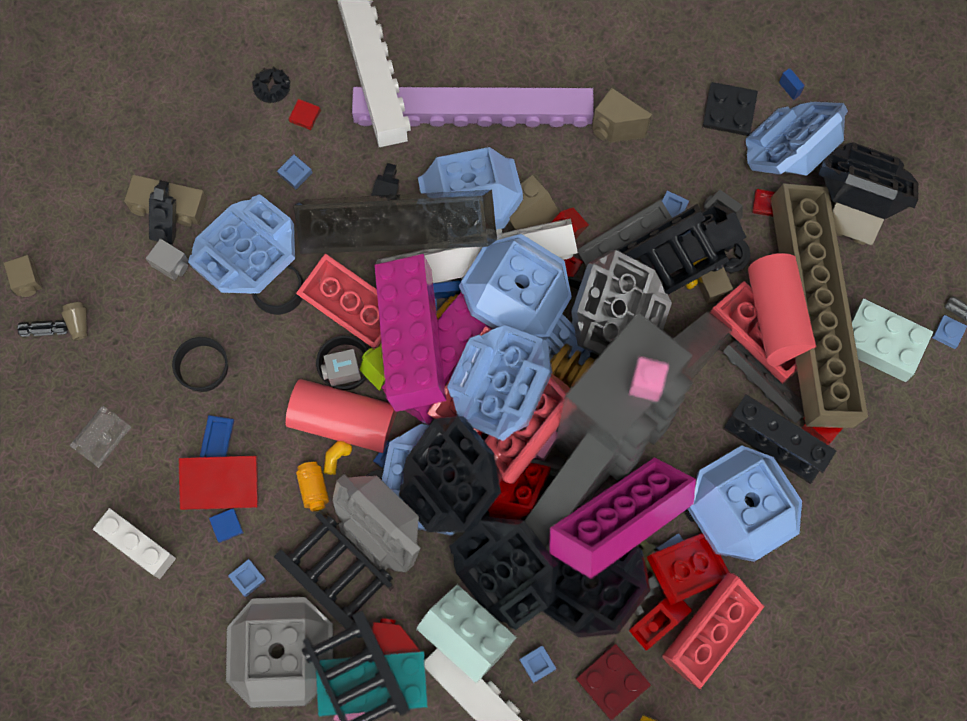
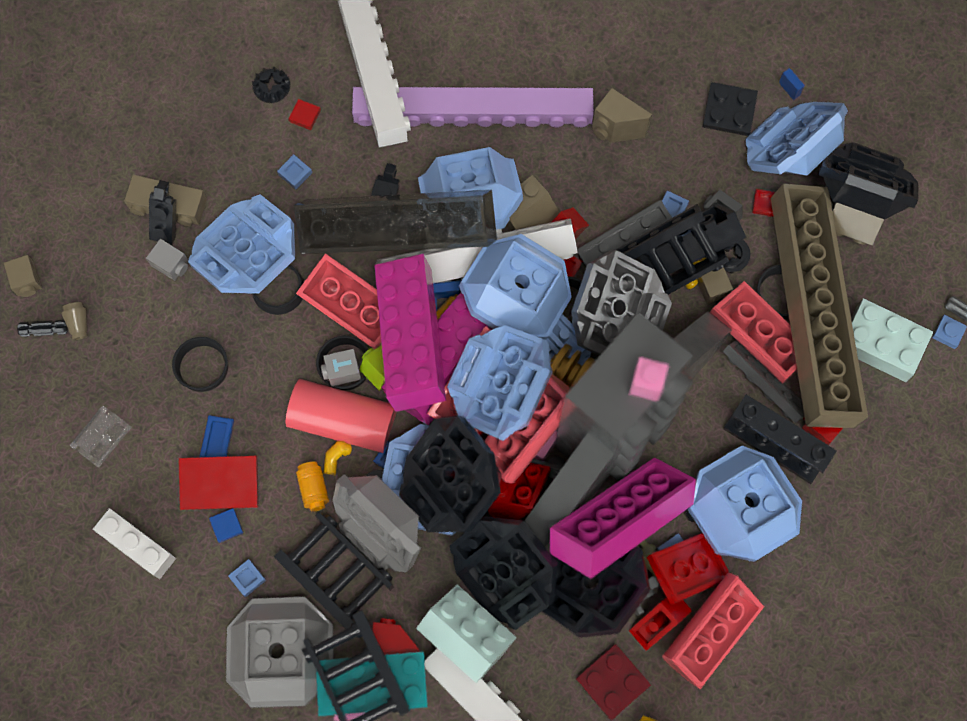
(537, 664): medium blue plate -> none
(781, 307): coral brick -> none

